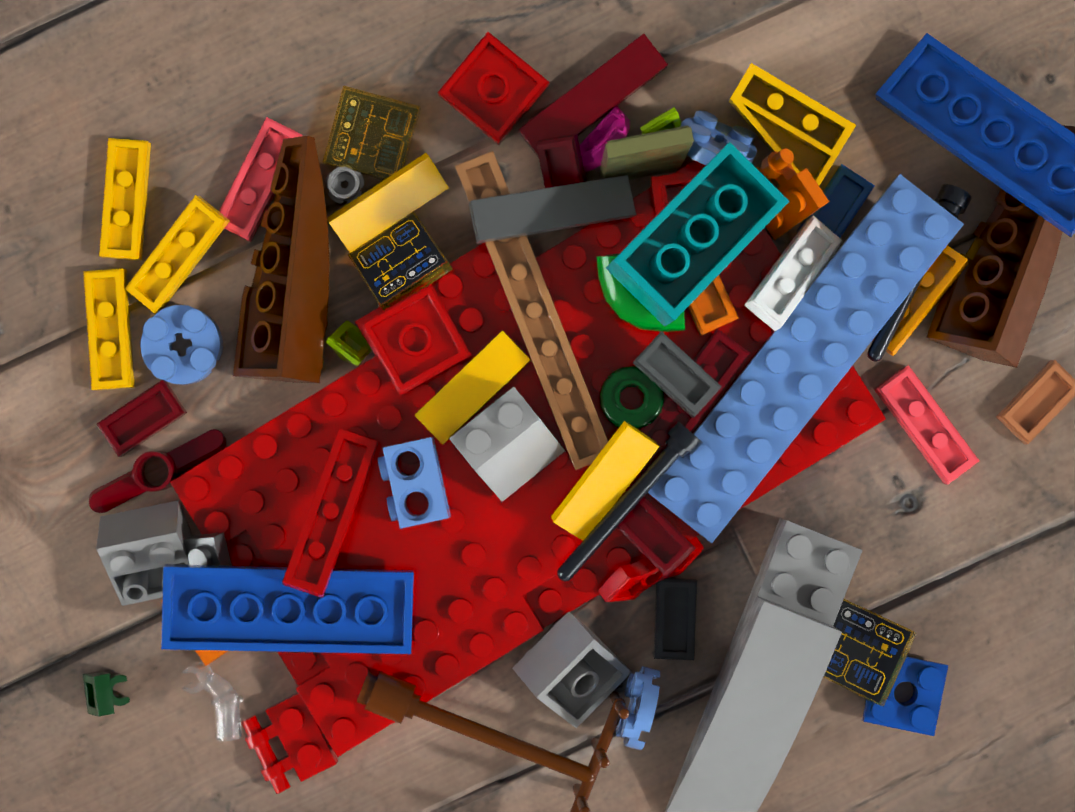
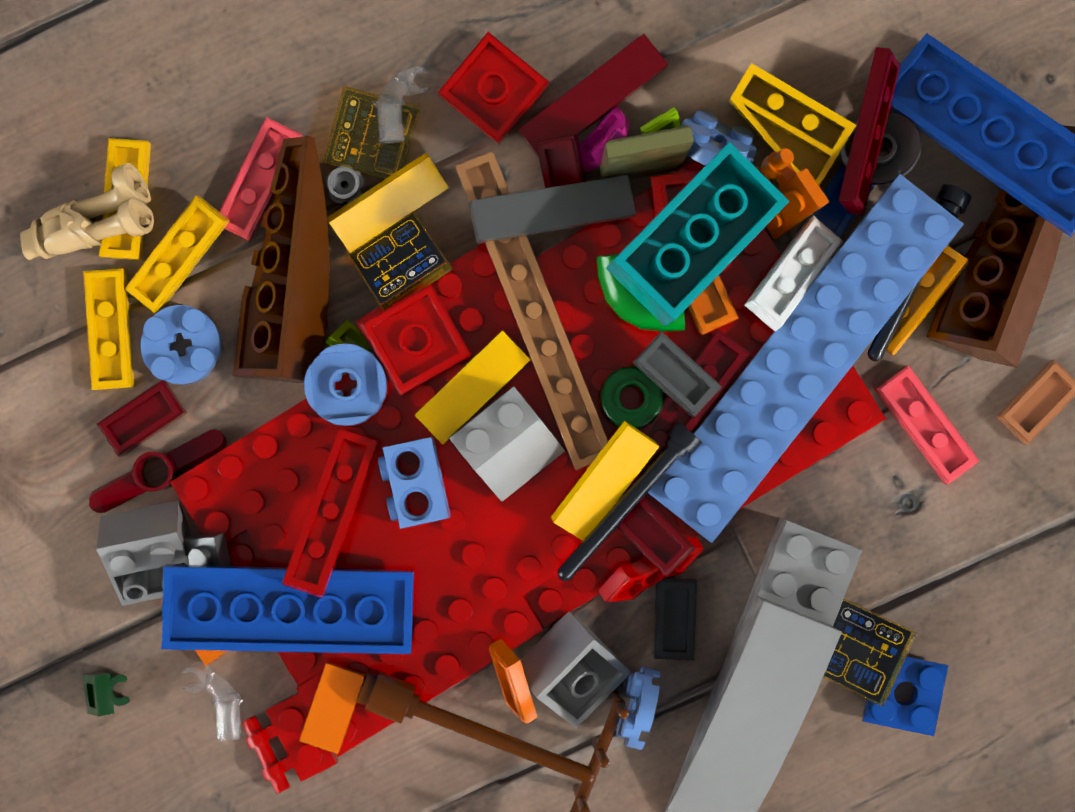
(69, 224): none -> tan piece
(328, 369): none -> medium blue plate
(332, 707): none -> orange tile
(390, 103): none -> clear piece
(512, 681): none -> orange tile
(869, 131): none -> dark red tile
(902, 143): none -> dark grey dish

